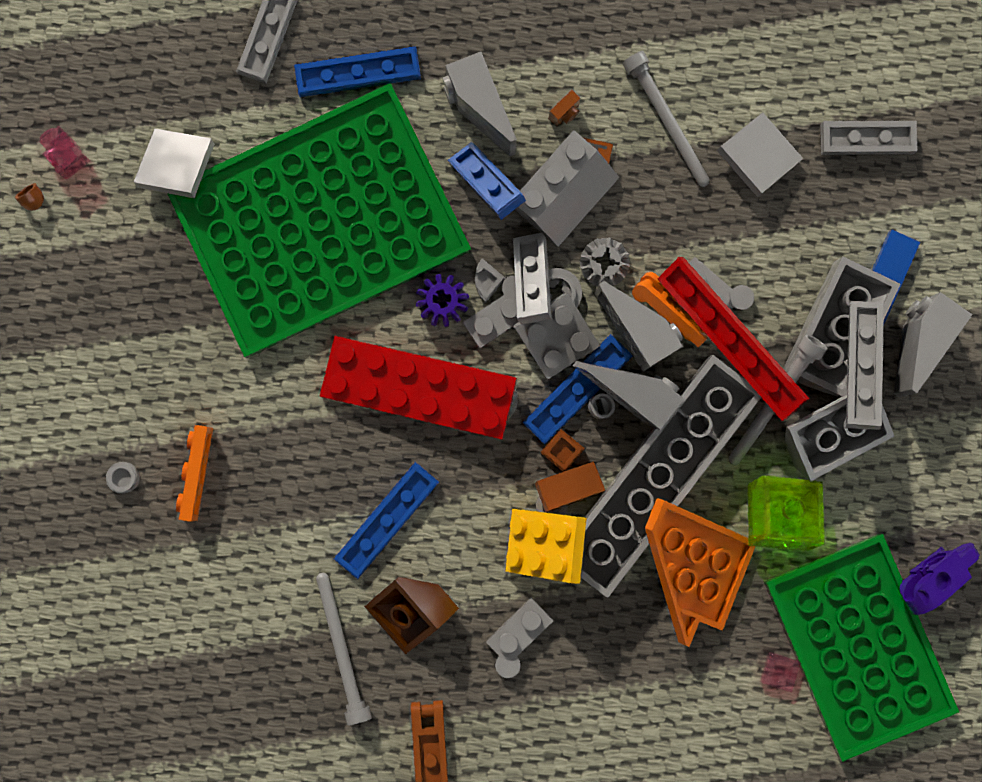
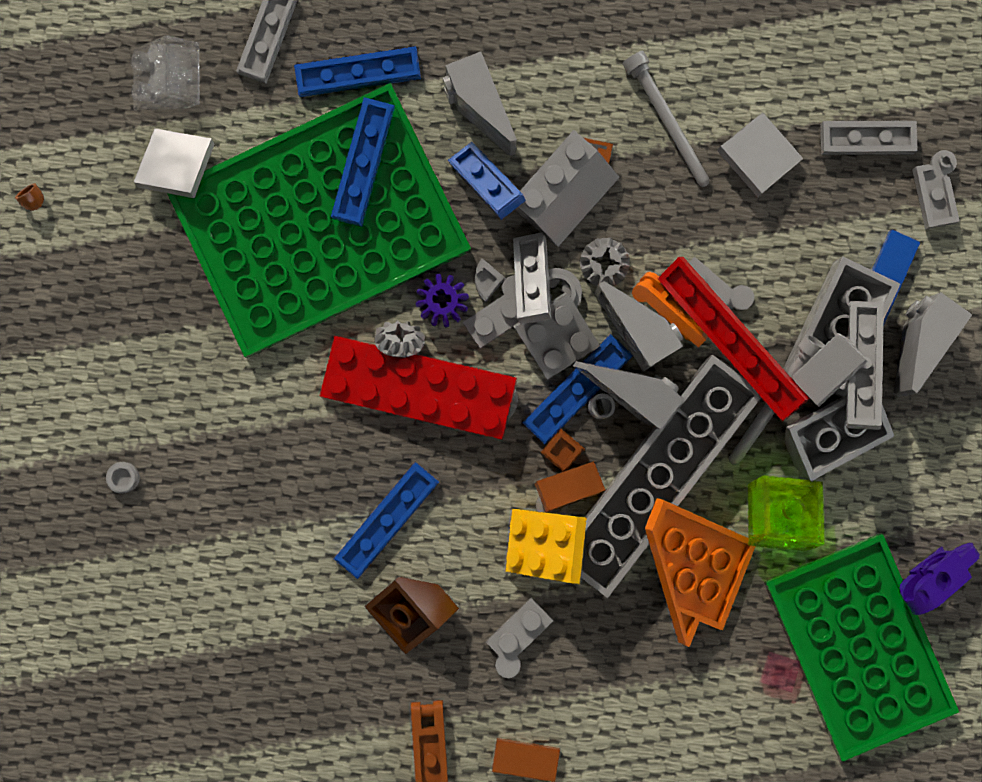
(63, 152): clear pink brick -> none
(166, 75): none -> clear slope
(194, 473): orange plate -> none
(356, 708): light grey piece -> none
(362, 162): none -> blue tile
(389, 344): none -> light grey gear
(525, 759): none -> dark orange tile
(565, 109): dark orange plate -> none
(829, 369): none -> light grey slope
(936, 190): none -> light grey hinge

